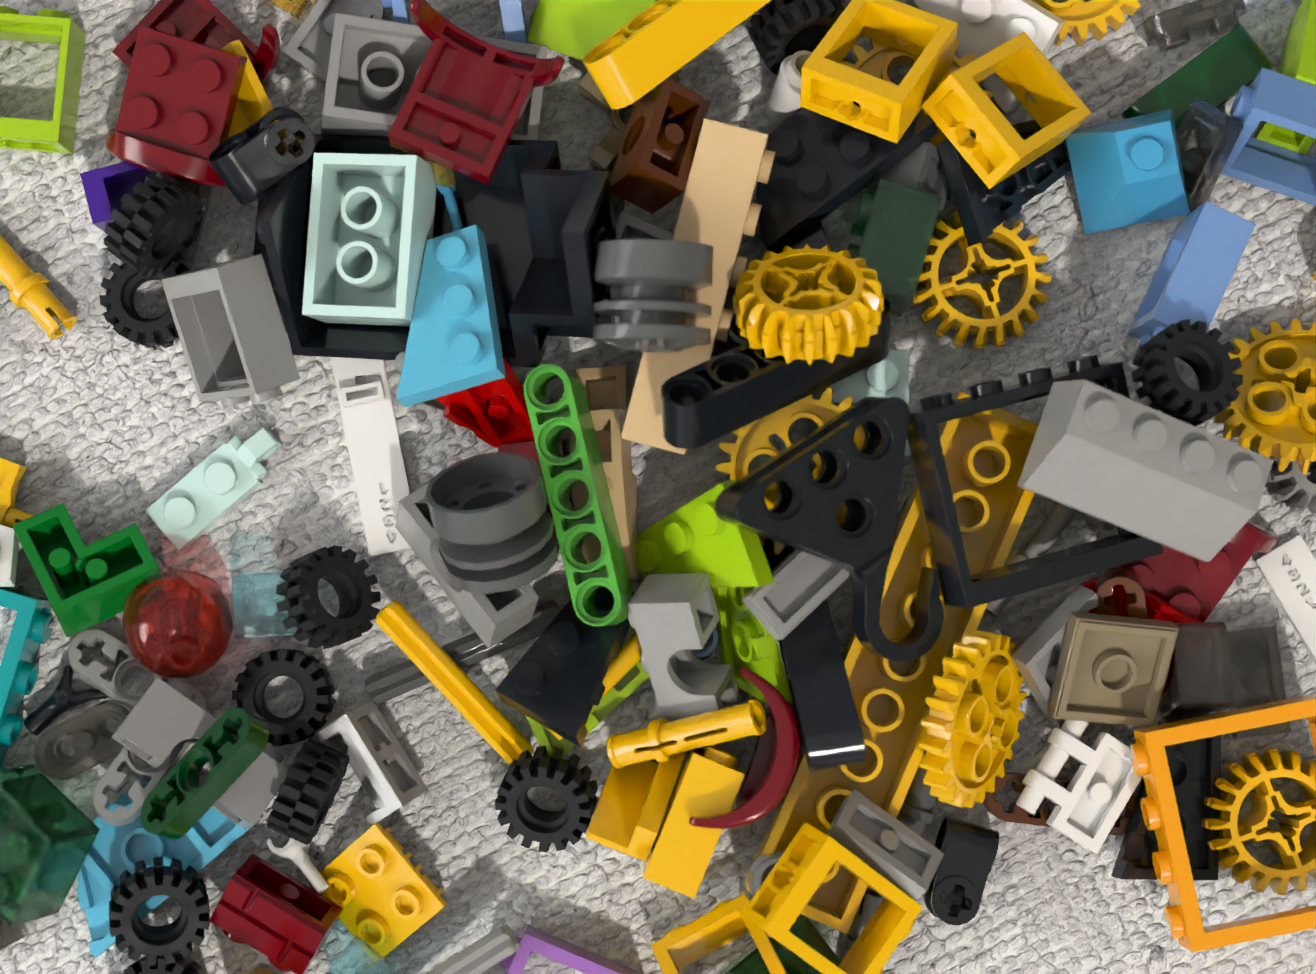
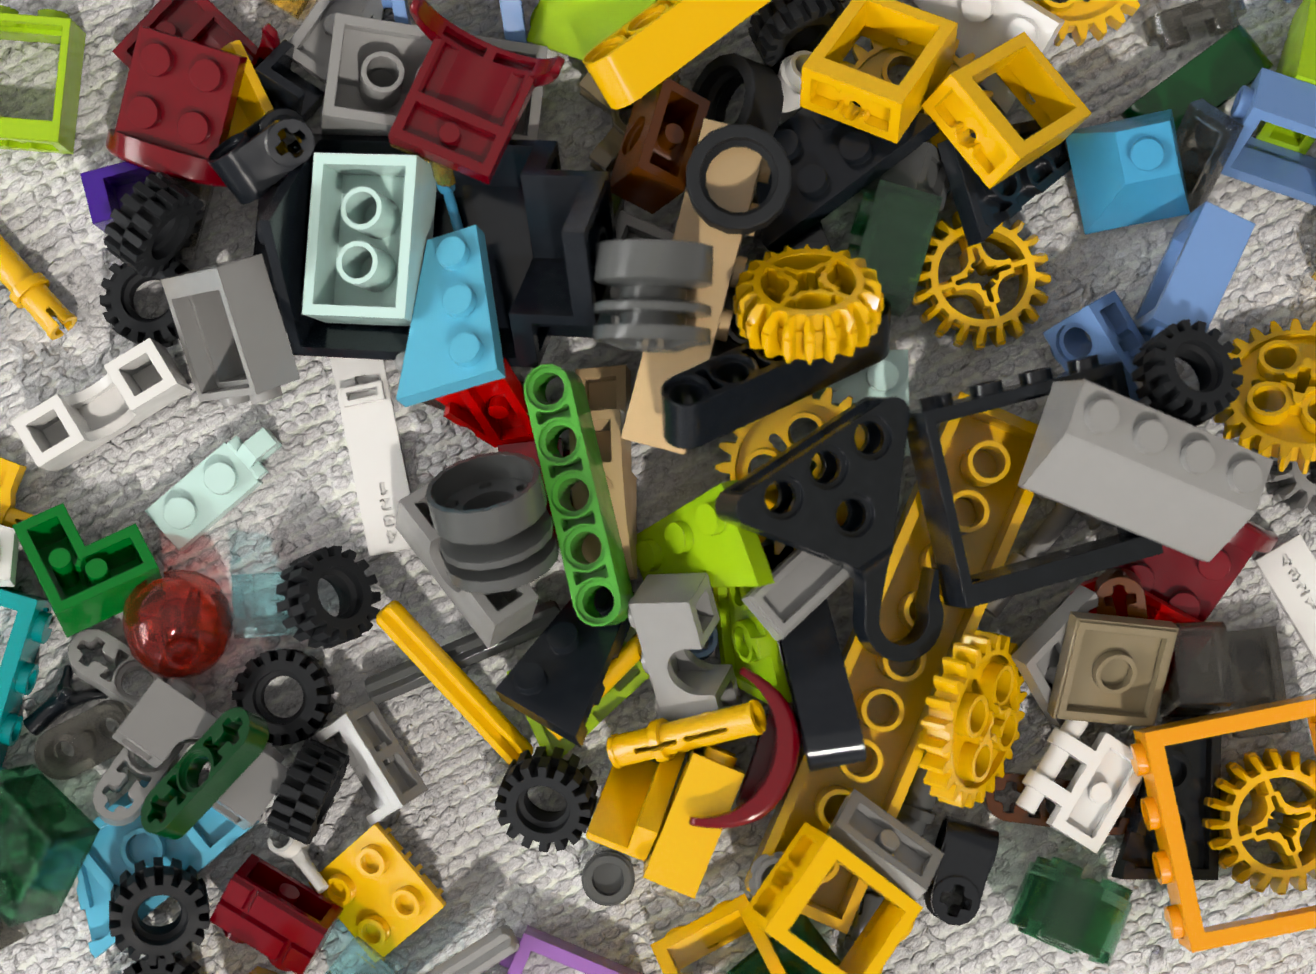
(79, 423): none -> white arch
(285, 86): none -> black panel
(608, 878): none -> dark grey tile
(738, 136): none -> black tyre
(762, 91): none -> black tyre
(1070, 910): none -> clear green brick
(1111, 334): none -> medium blue brick

